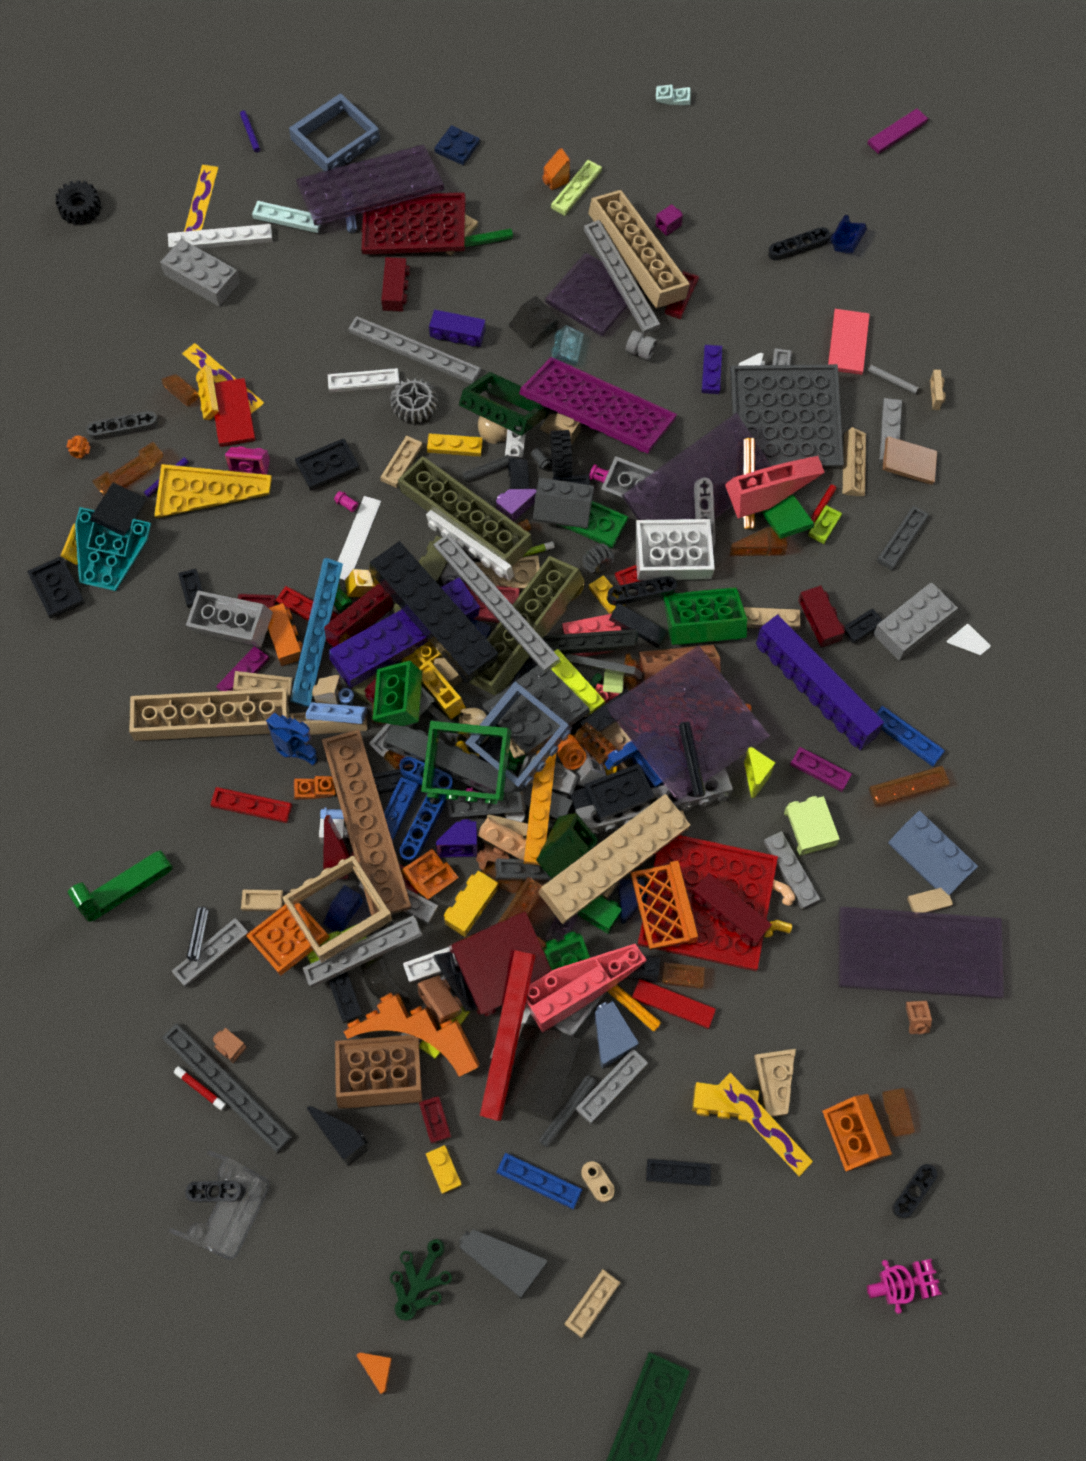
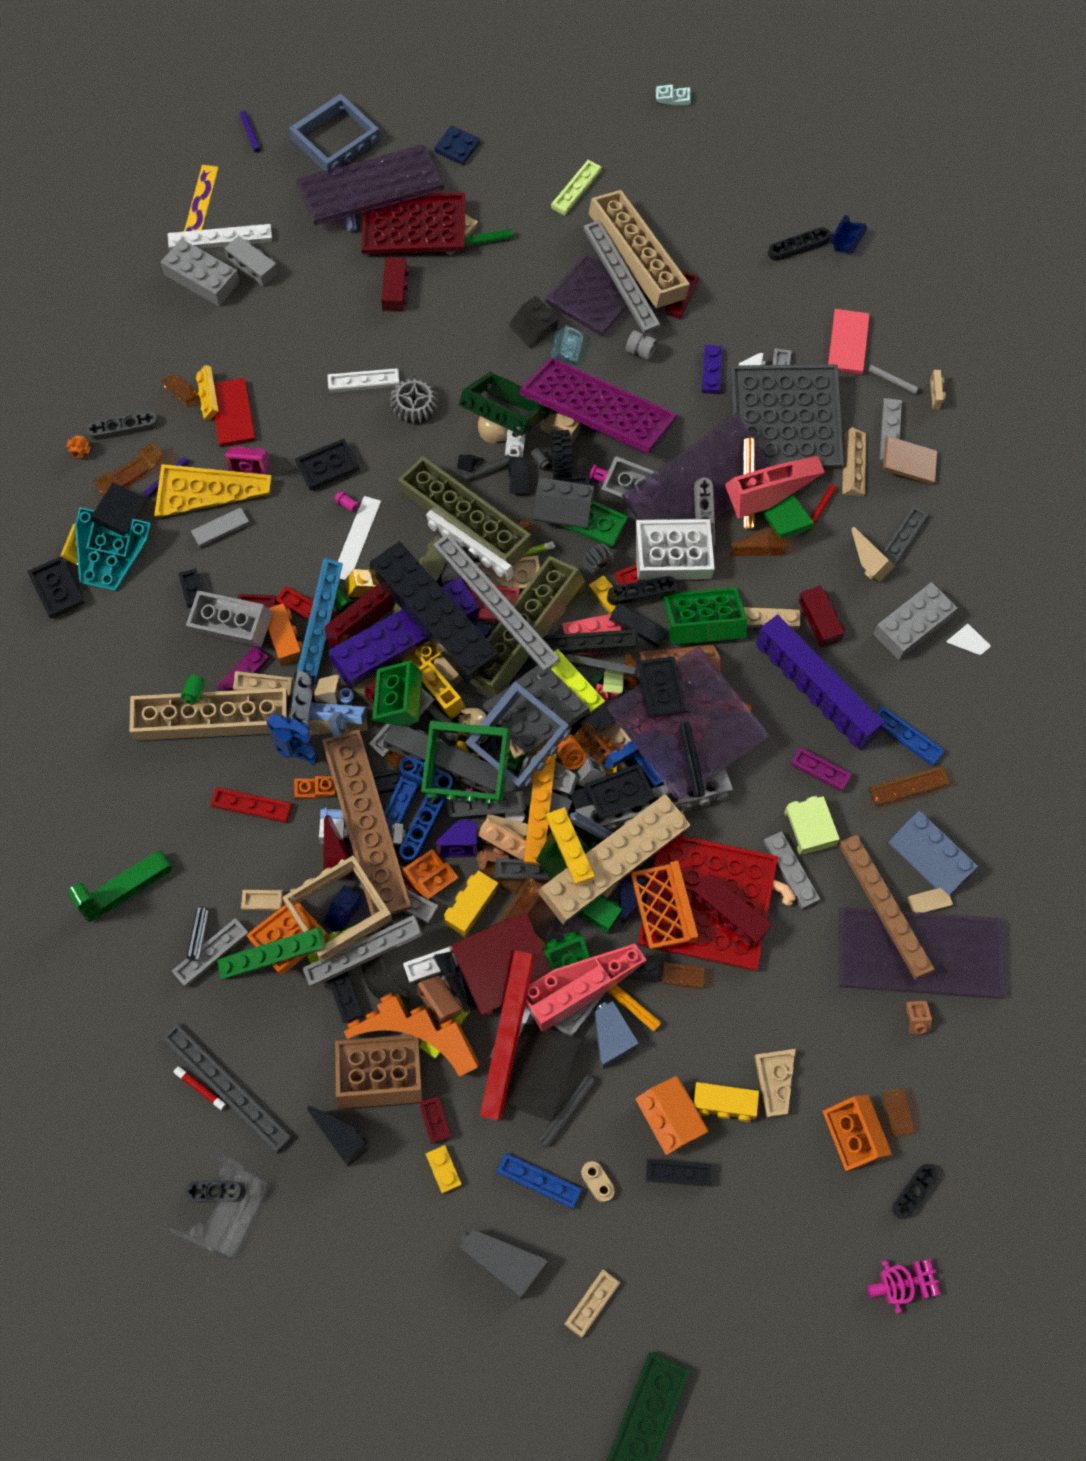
(76, 193): black tyre -> none
(193, 689): none -> green brick
(201, 358): yellow sticker -> none
(220, 527): none -> light grey tile
(228, 1045): nougat window -> none
(251, 260): none -> light grey brick
(271, 953): none -> green plate
(284, 216): light aqua plate -> none
(301, 696): none -> plate
(337, 724): none -> sand blue plate
(377, 1368): orange slope -> none
(397, 834): none -> light grey plate
(401, 461): tan plate -> none
(414, 350): light grey tile -> none
(418, 1282): dark green plant -> none
(454, 445): yellow plate -> none
(457, 328): dark purple brick -> none
(469, 462): none -> black slope
(515, 502): medium lavender slope -> none
(557, 170): orange slope -> none
(570, 846): none -> yellow plate
(589, 825): none -> sand blue axle
(611, 1086): light grey plate -> none
(661, 687): none -> black tile
(669, 219): magenta brick -> none
(671, 1115): none -> orange slope
(673, 1003): red tile -> none
(757, 769): neon yellow slope -> none
(764, 1124): yellow sticker -> none
(780, 926): yellow arm -> none
(825, 524): lime plate -> none
(862, 626): black plate -> none
(874, 561): none -> tan slope
(886, 907): none -> medium nougat plate
(897, 131): magenta tile -> none

